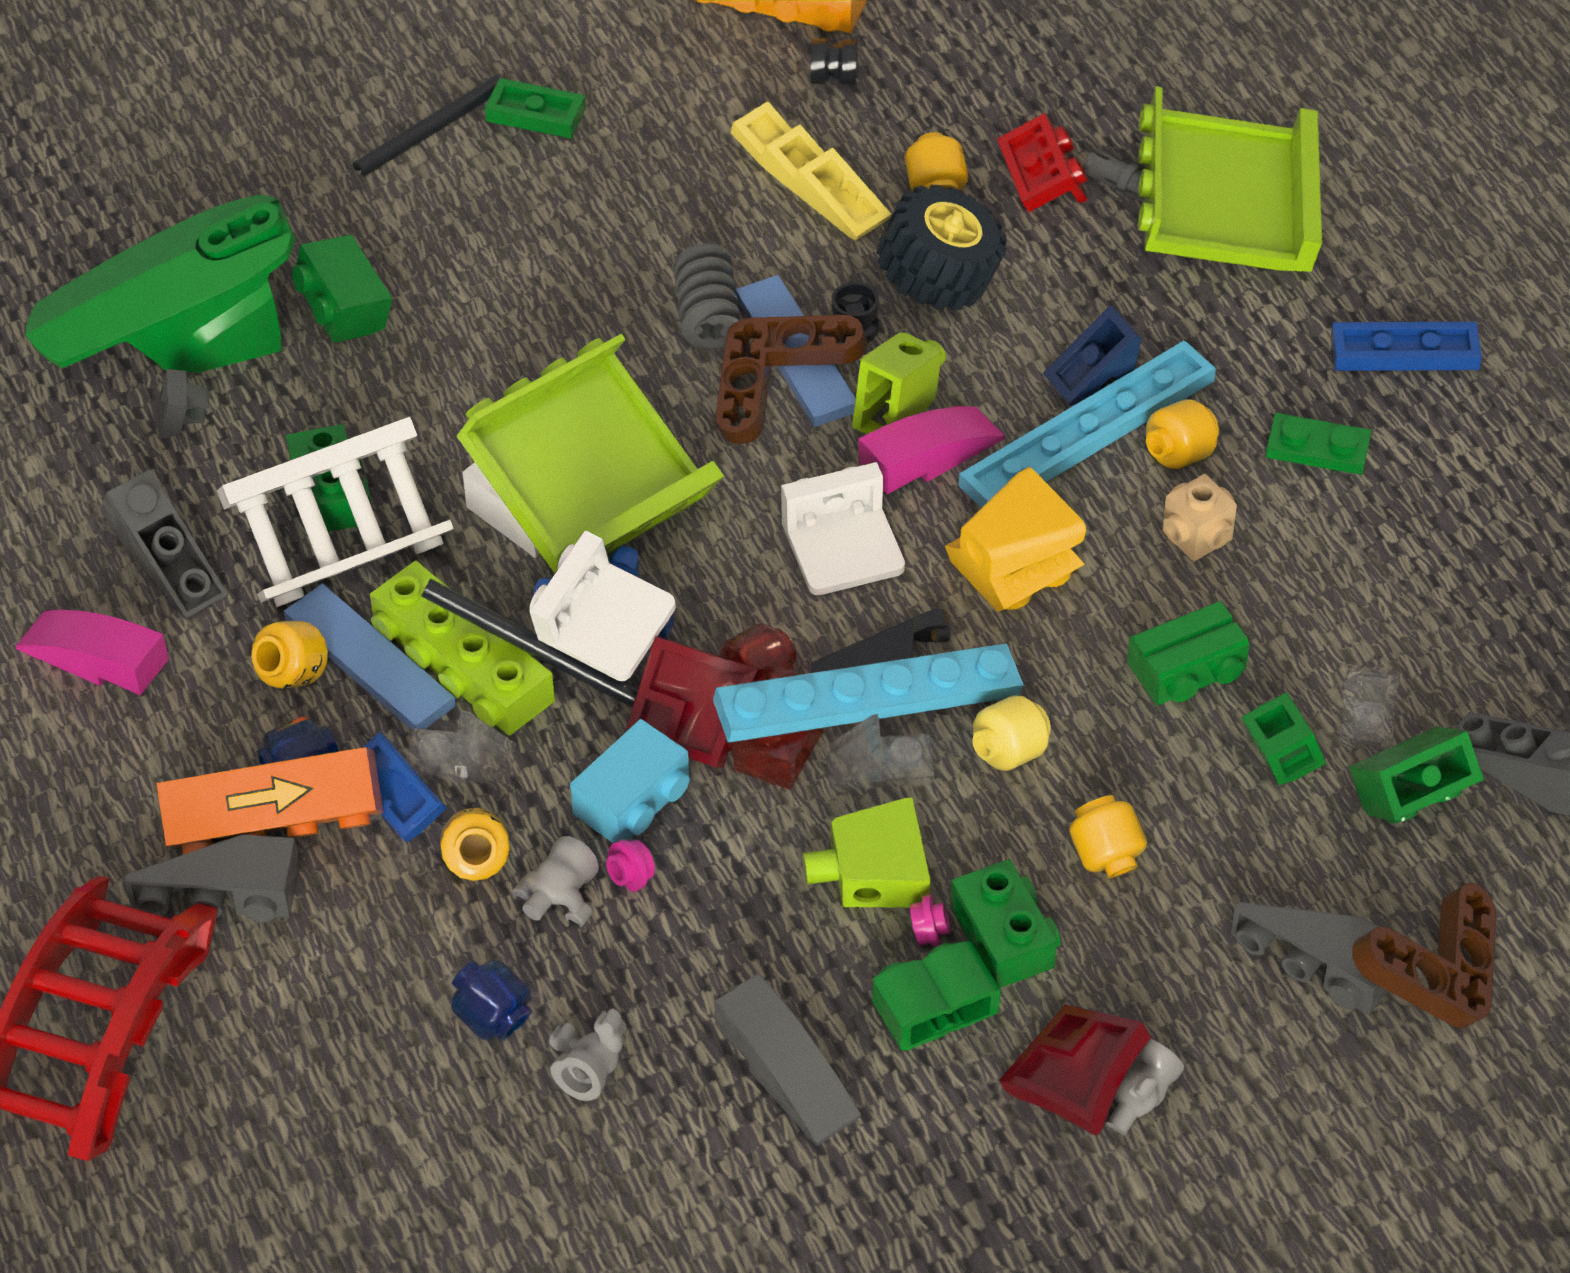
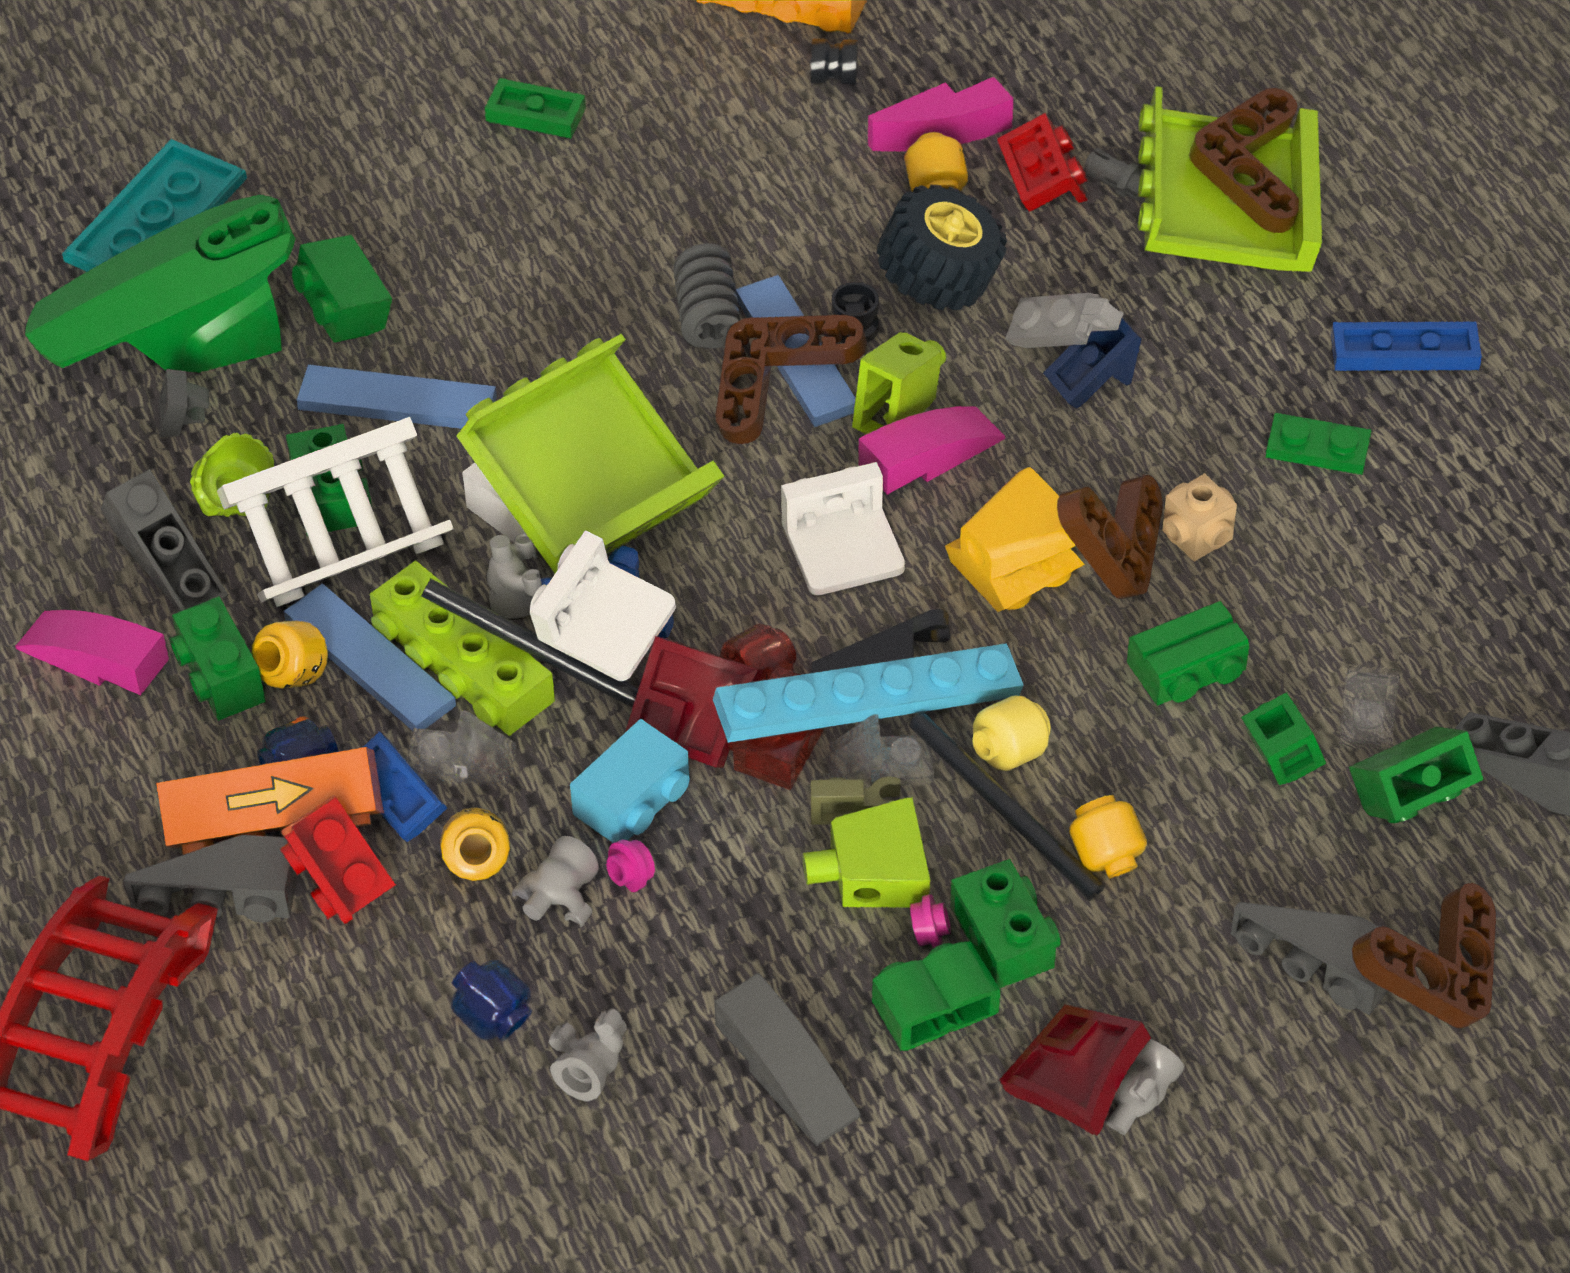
(164, 193): none -> teal tile
(217, 658): none -> green brick
(224, 463): none -> lime hair
(336, 859): none -> red bracket
(390, 396): none -> medium blue tile
(425, 127): black piece -> none
(508, 577): none -> light grey piece
(809, 172): light yellow slope -> none
(844, 796): none -> olive plate
(960, 115): none -> dark pink slope
(1006, 806): none -> black piece
(1061, 320): none -> light grey hinge
(1092, 422): medium azure plate -> none
(1117, 546): none -> reddish brown beam
(1182, 434): yellow head -> none
(1223, 153): none -> reddish brown beam

